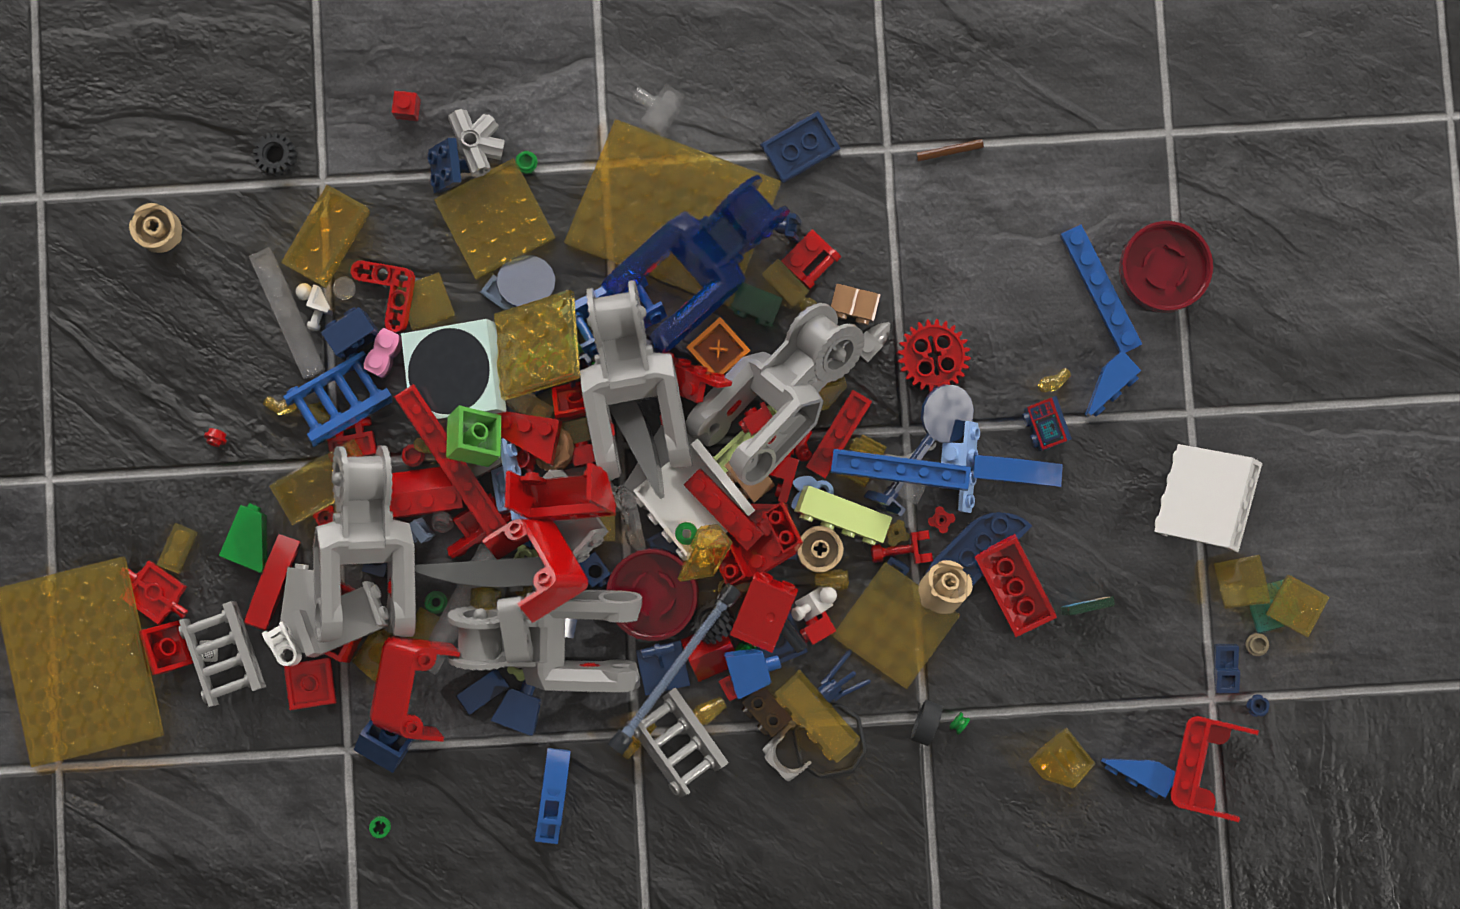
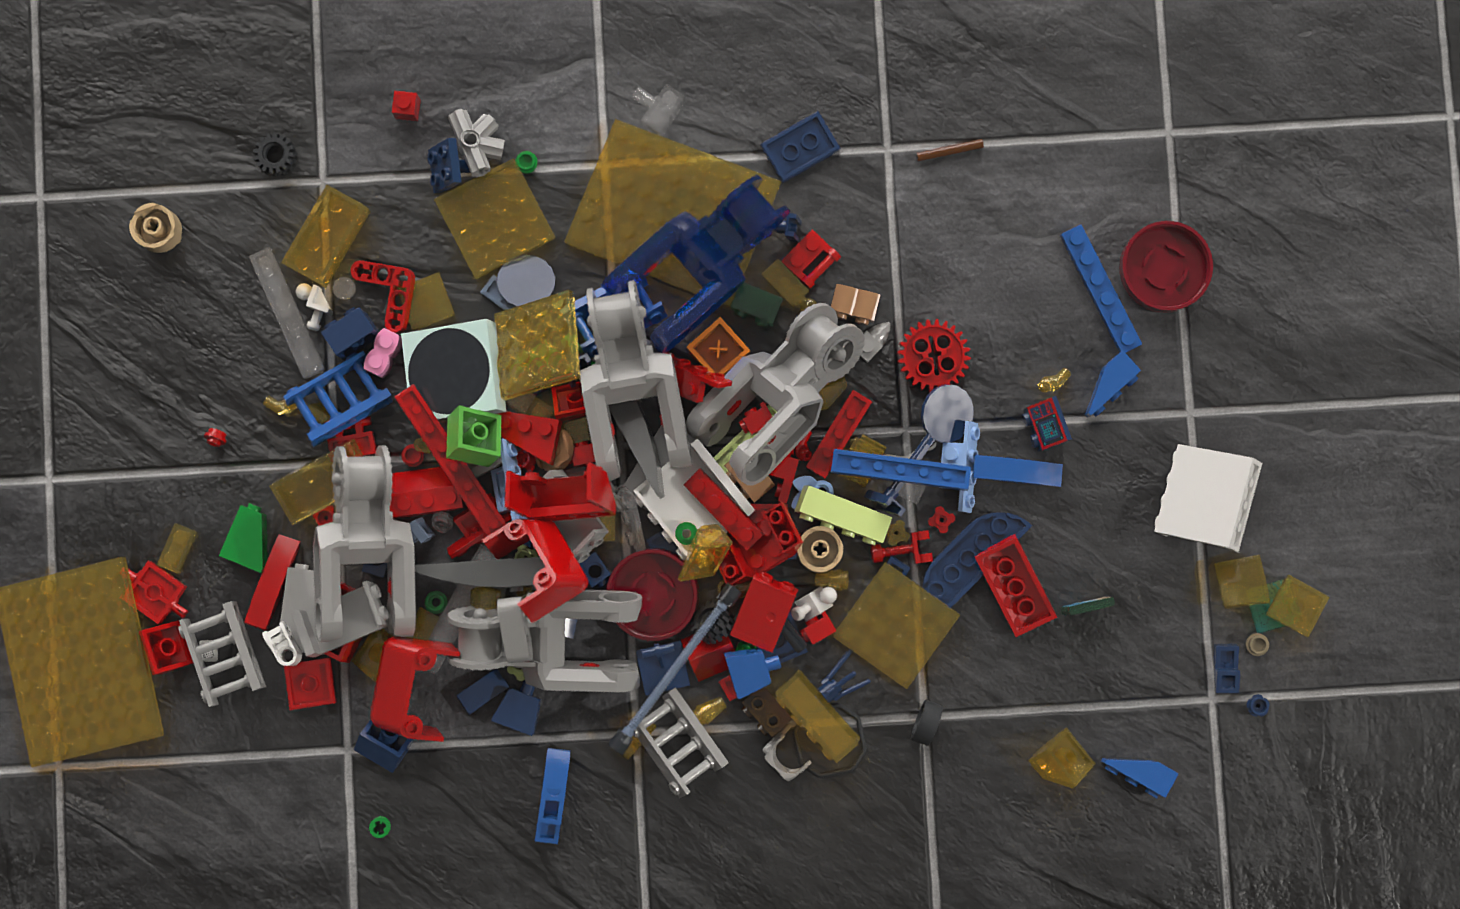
(944, 587): tan brick -> none
(959, 723): green bush -> none
(1190, 765): red windscreen -> none

